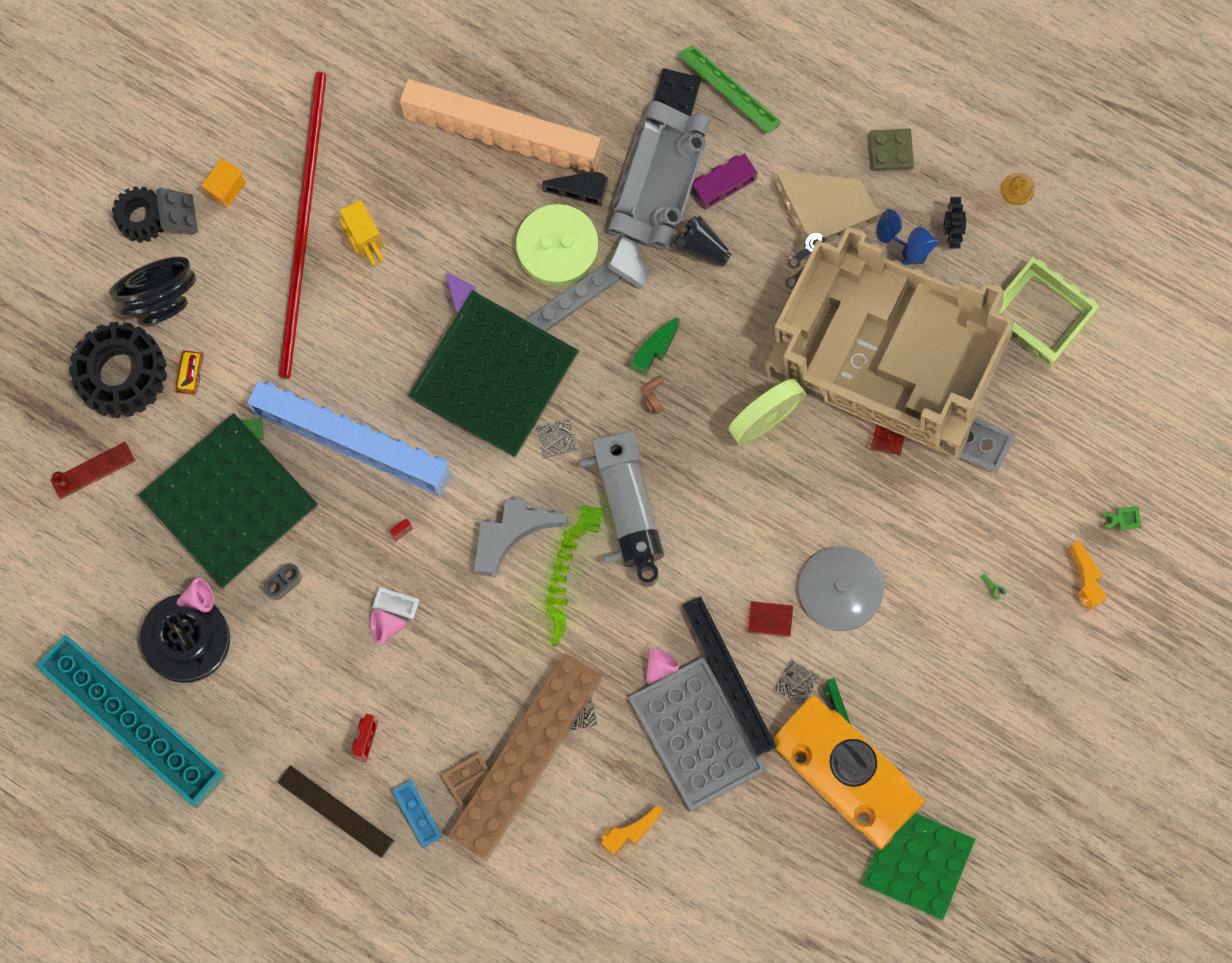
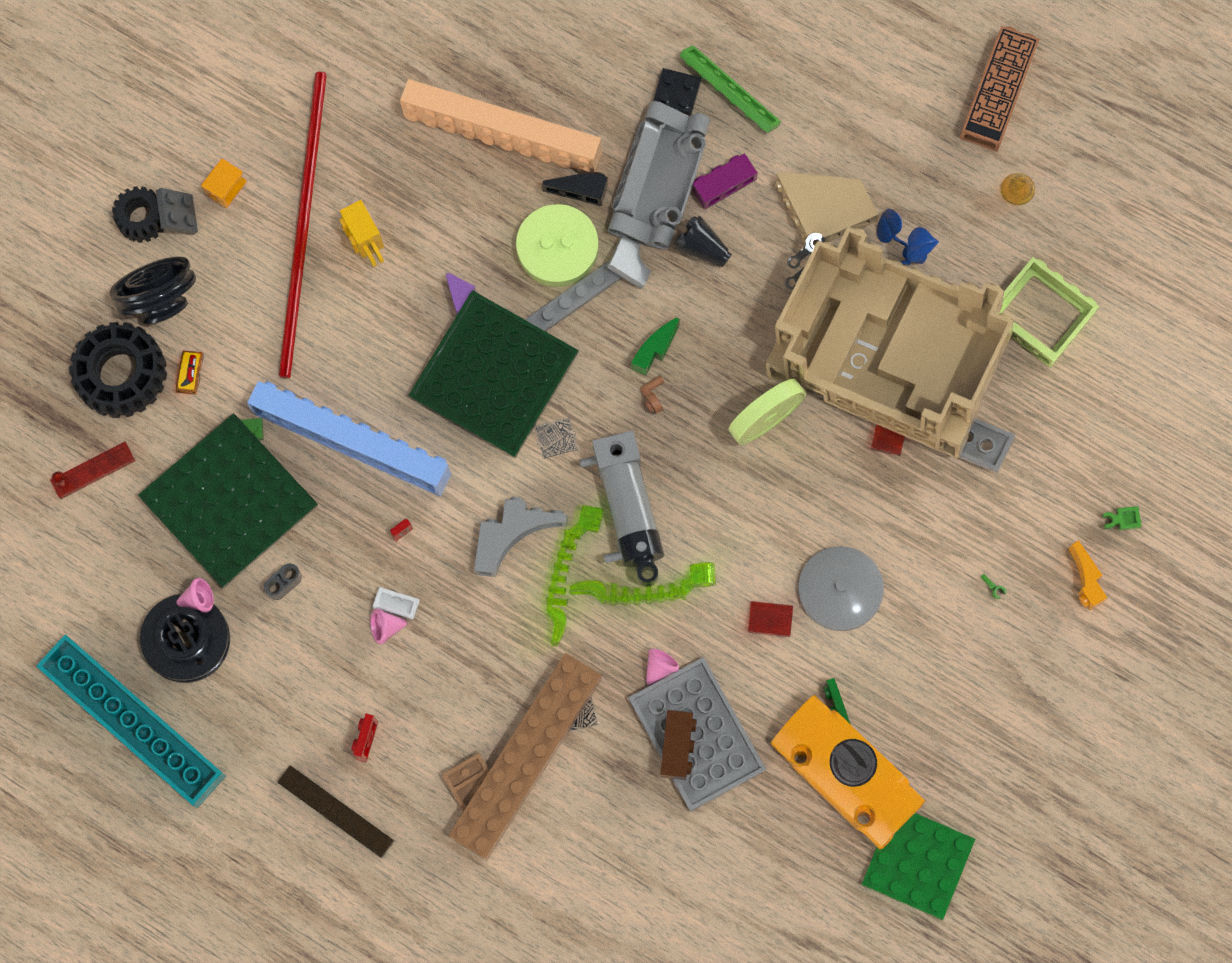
(417, 814): dark azure plate -> none
(615, 839): light orange slope -> none
(677, 745): none -> reddish brown brick
(700, 576): none -> clear neon green piece
(728, 676): black plate -> none
(796, 683): clear piece -> none
(891, 149): olive plate -> none
(955, 223): black gear -> none
(999, 88): none -> nougat brick

